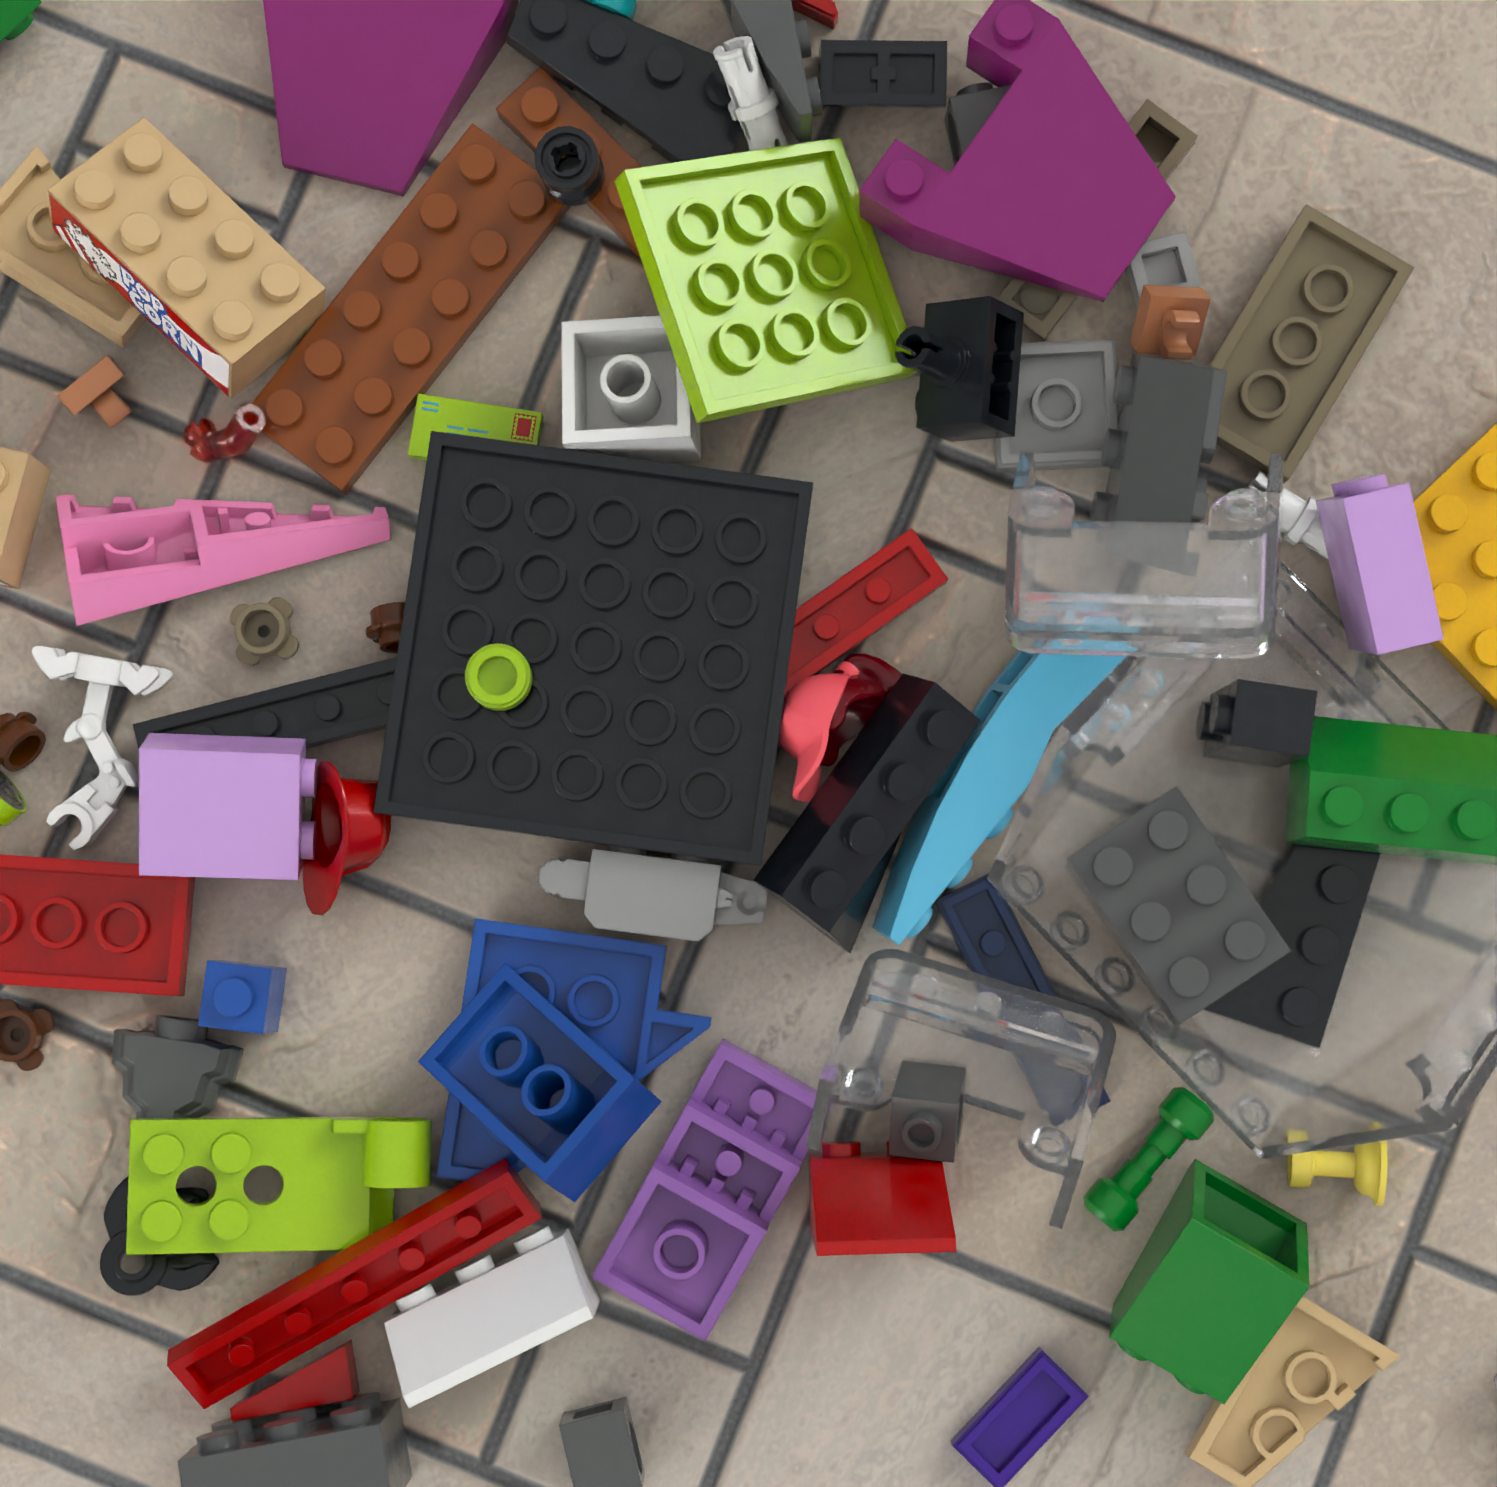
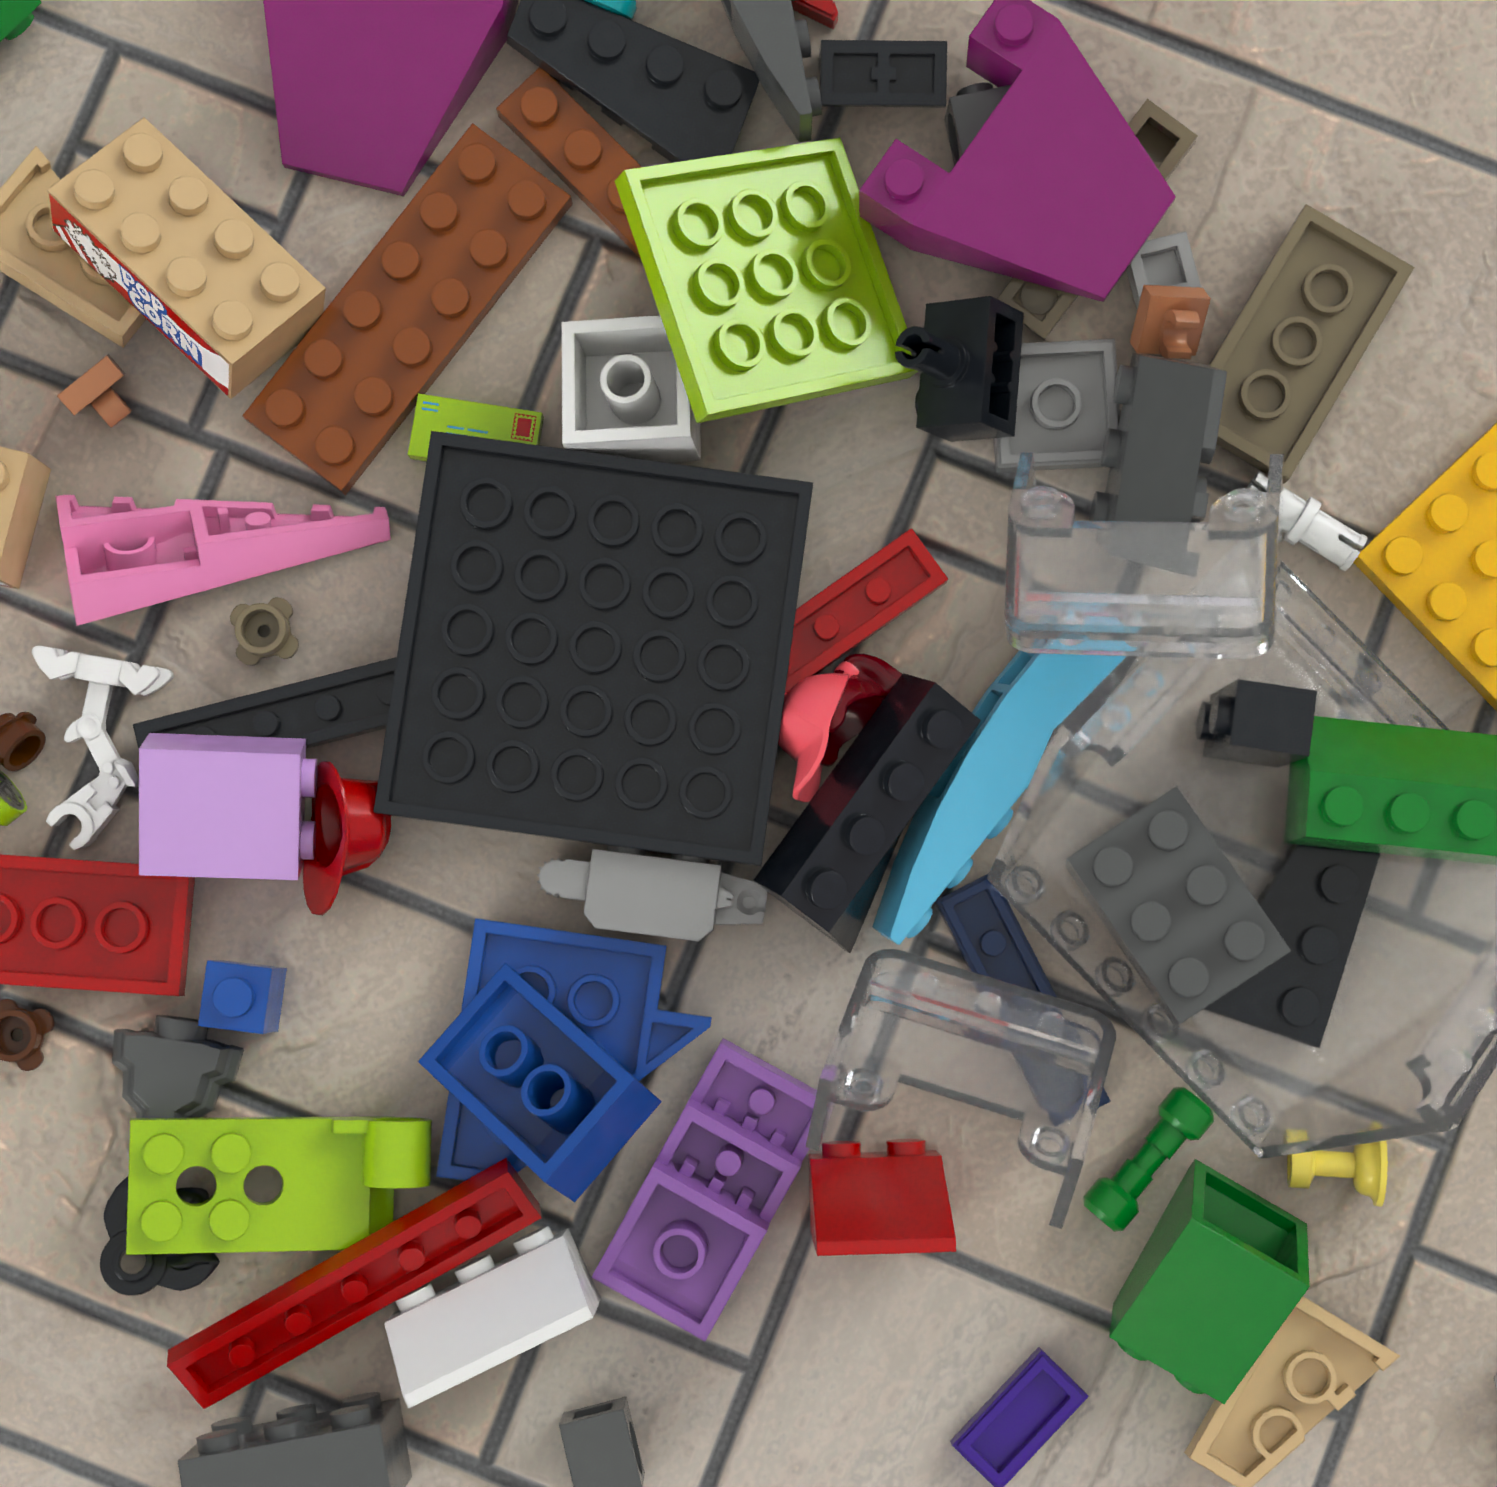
(233, 440): clear red arm -> none
(317, 1383): red piece -> none
(386, 626): reddish brown plate -> none
(498, 677): lime tile -> none
(579, 175): black wheel -> none
(749, 94): white pin -> none
(927, 1111): dark grey brick -> none
(1379, 565): lavender brick -> none

